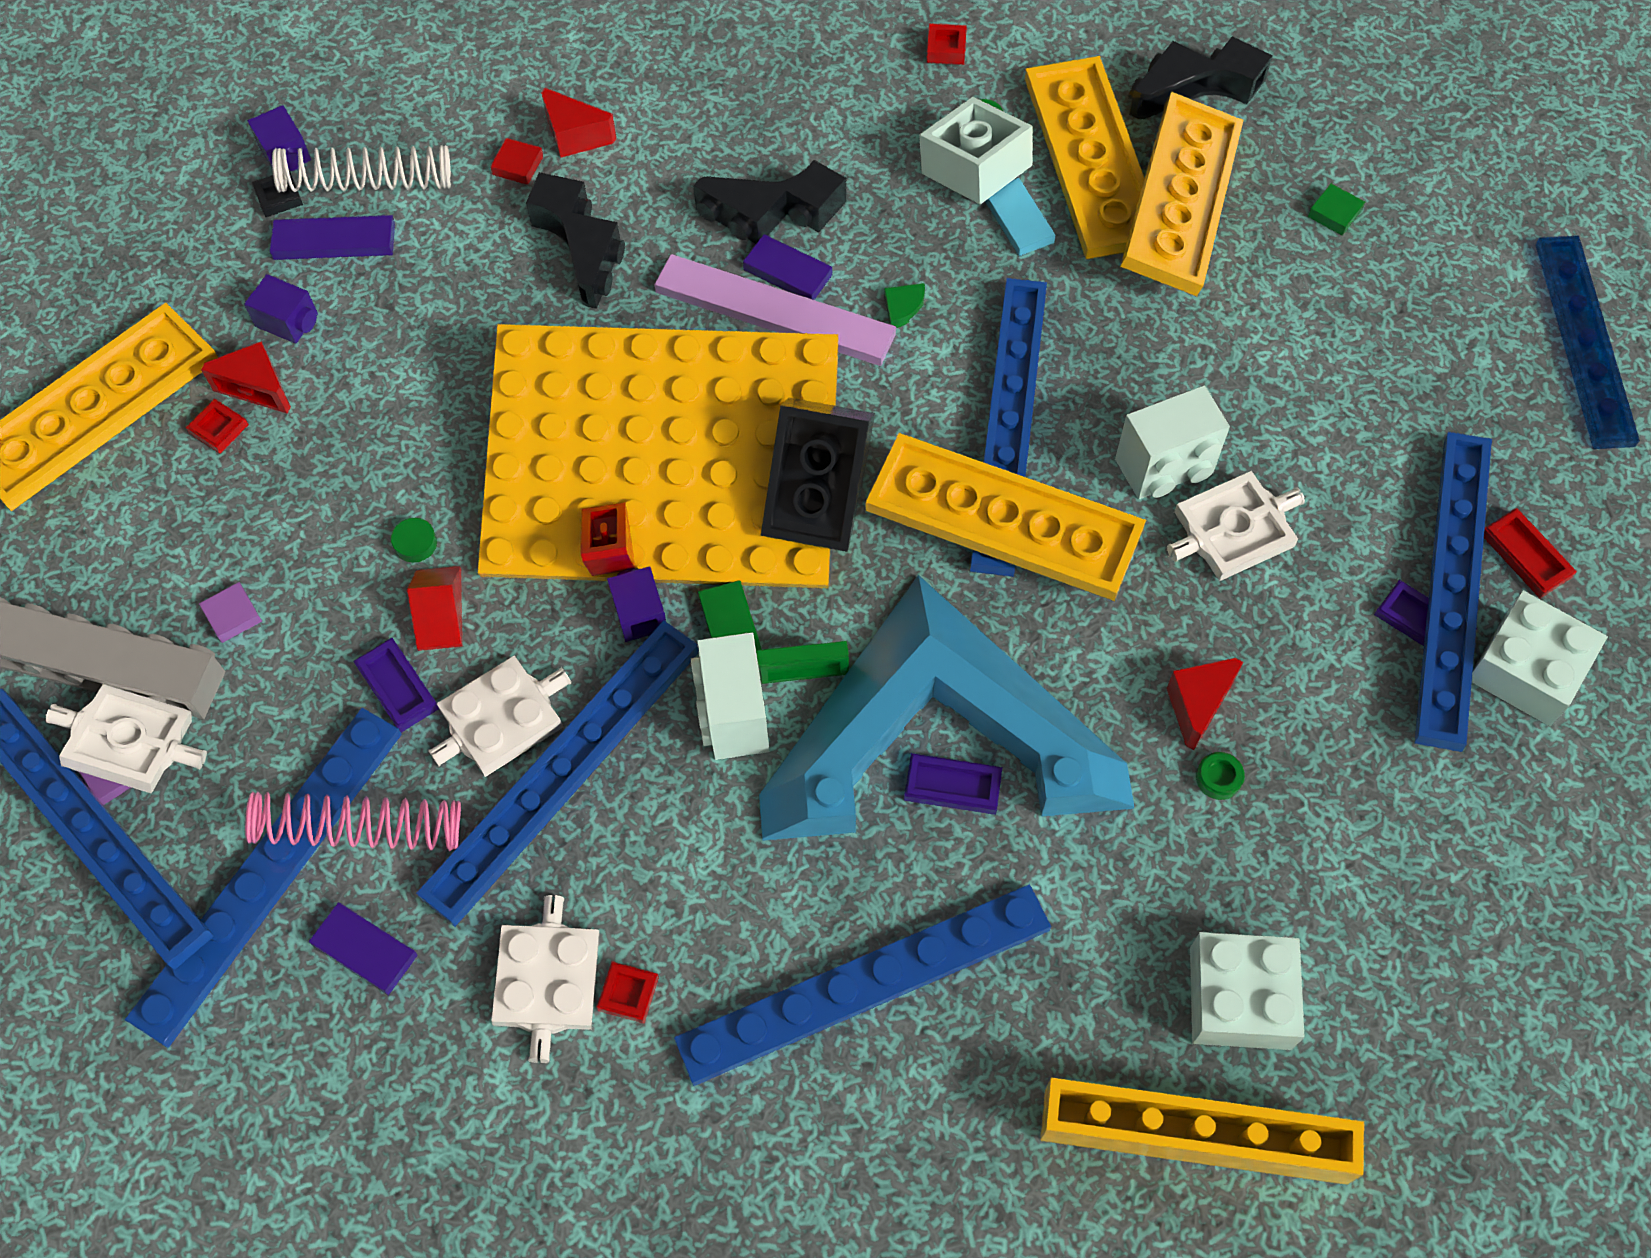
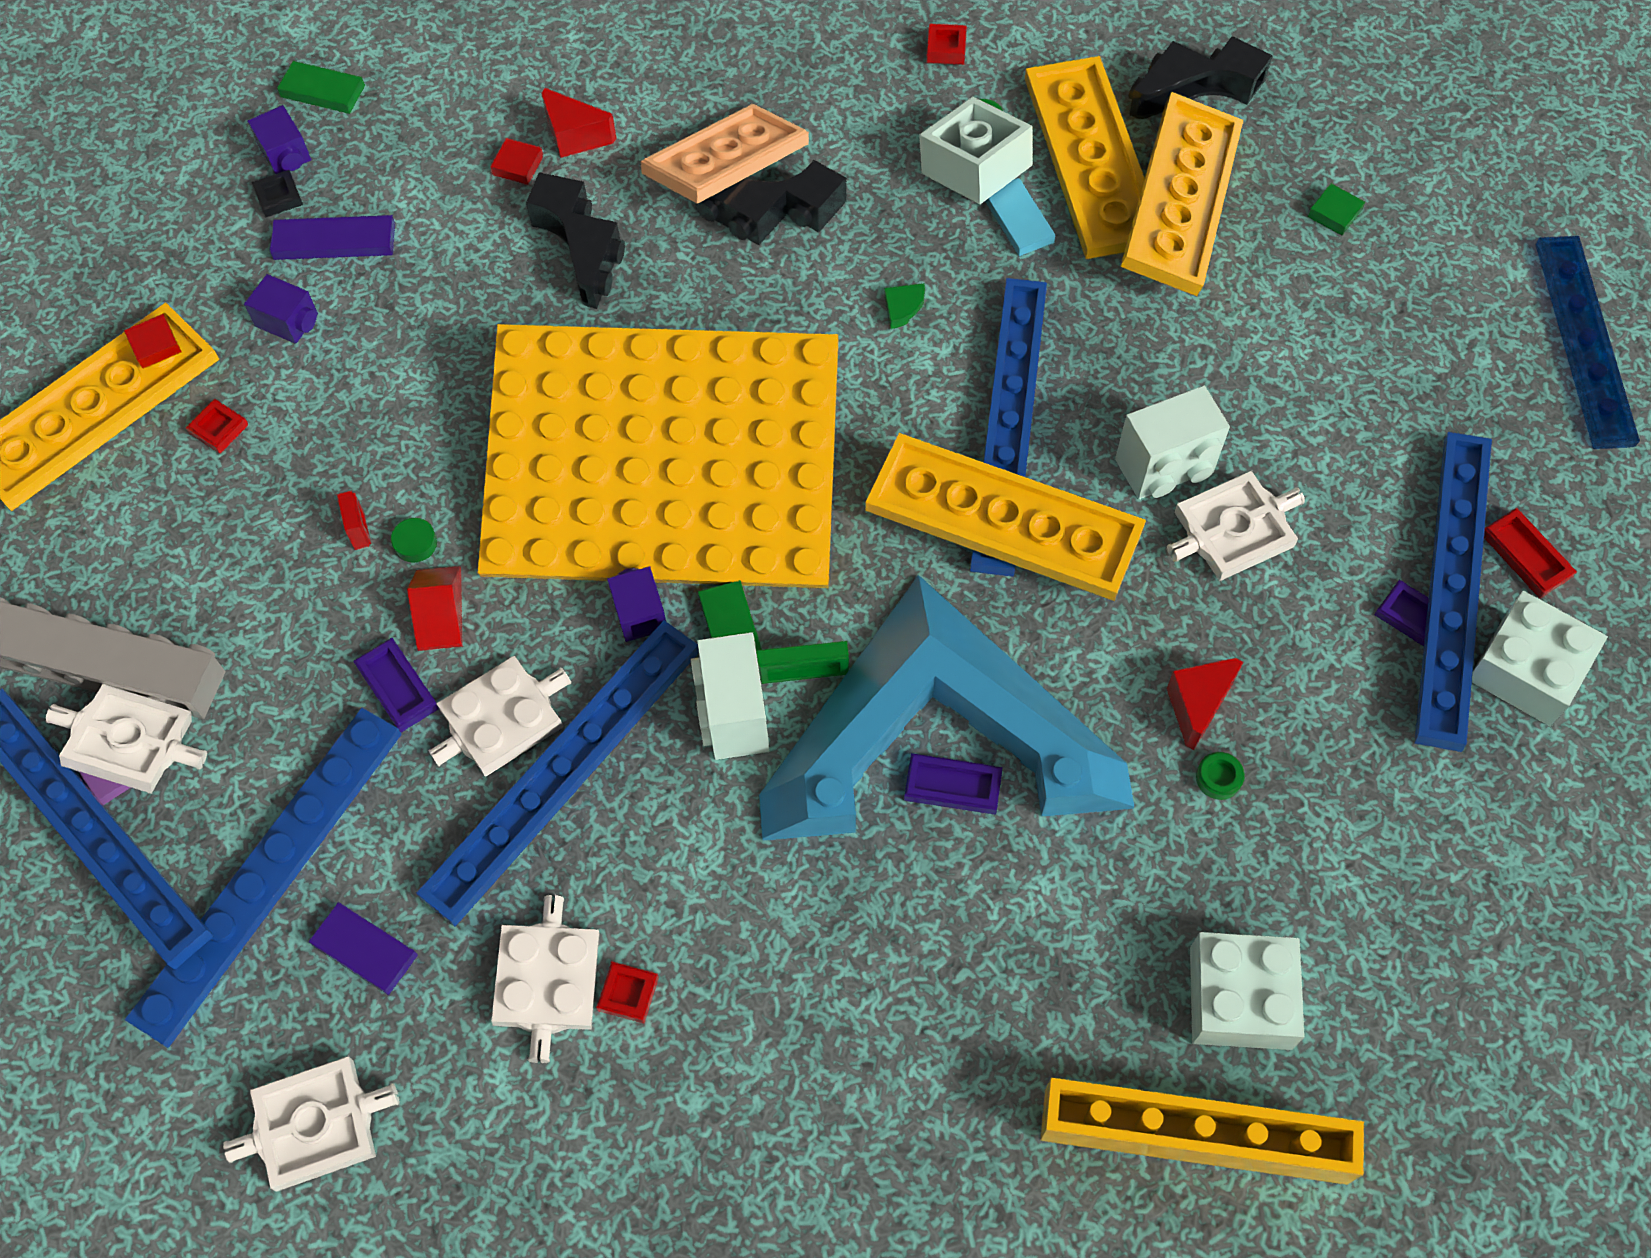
(152, 341): none -> red tile
(230, 612): medium lavender tile -> none
(248, 377): red slope -> none
(256, 820): bright pink piece -> none
(282, 176): white piece -> none
(312, 1124): none -> white plate
(321, 87): none -> green tile
(354, 520): none -> red tile
(606, 539): red slope -> none
(724, 153): none -> light nougat tile
(773, 308): lavender tile -> none
(787, 268): dark purple tile -> none
(816, 473): black slope -> none
(861, 984): blue plate -> none

